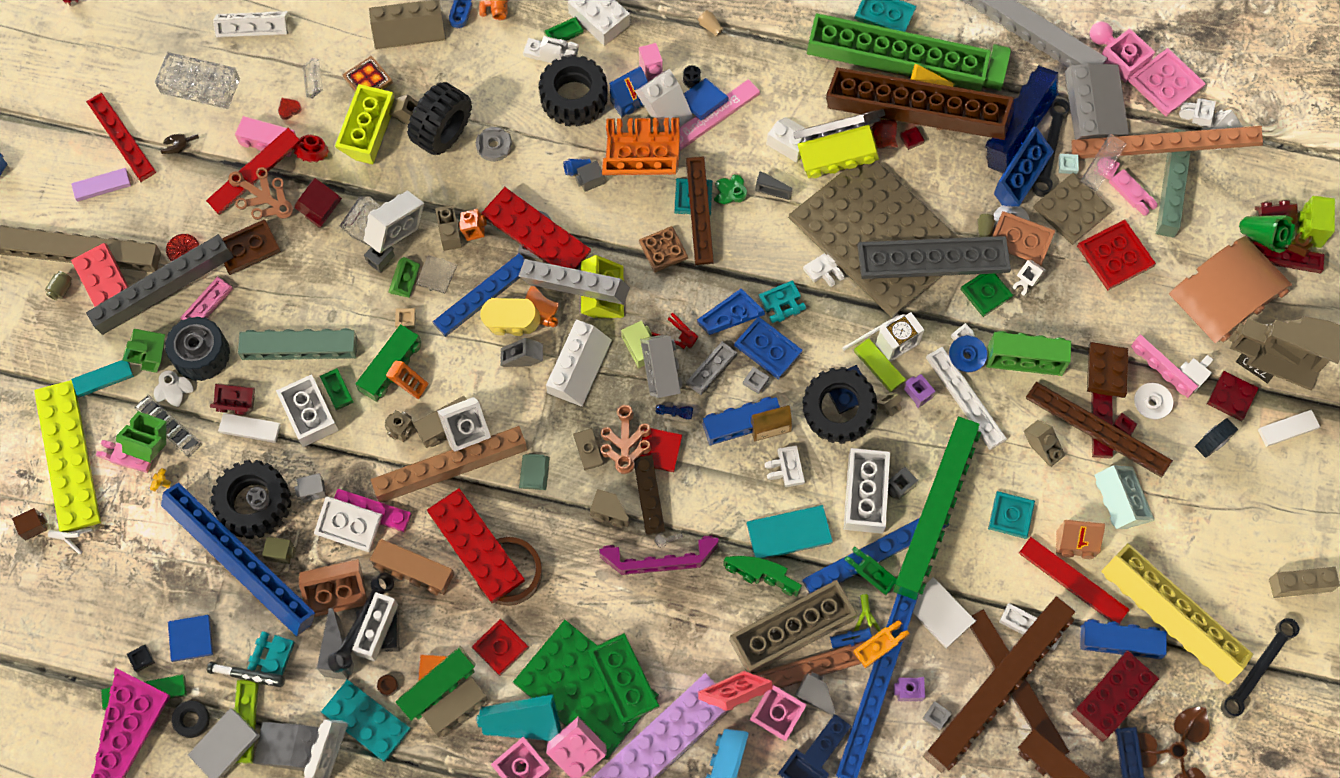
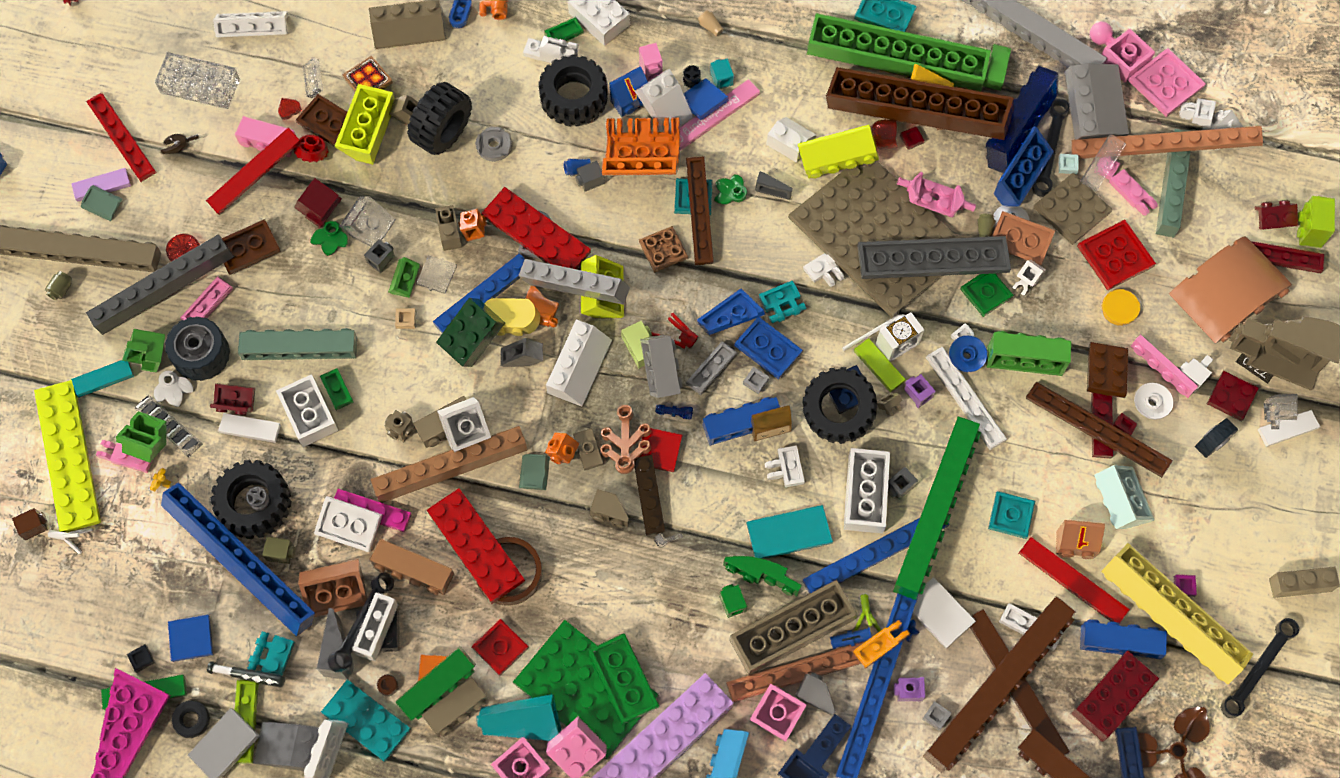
(99, 274): coral plate -> none
(101, 202): none -> sand green piece
(262, 196): nougat plant -> none
(310, 488): light grey brick -> none
(323, 119): none -> reddish brown plate
(329, 240): none -> green plate
(393, 221): white brick -> none
(398, 348): green brick -> none
(398, 371): orange slope -> none
(470, 332): none -> dark green brick
(561, 448): none -> orange brick
(706, 546): magenta slope -> none
(722, 73): none -> teal brick
(732, 600): none -> green brick
(735, 690): coral plate -> none
(839, 125): plate -> none
(872, 572): green hinge -> none
(912, 630): none -> clear blue plant
(948, 200): none -> bright pink plate
(1044, 442): dark tan slope -> none
(1120, 307): none -> yellow tile
(1187, 584): none -> magenta plate
(1269, 231): green cone -> none
(1280, 408): none -> clear brick
(1301, 246): reddish brown tile -> none

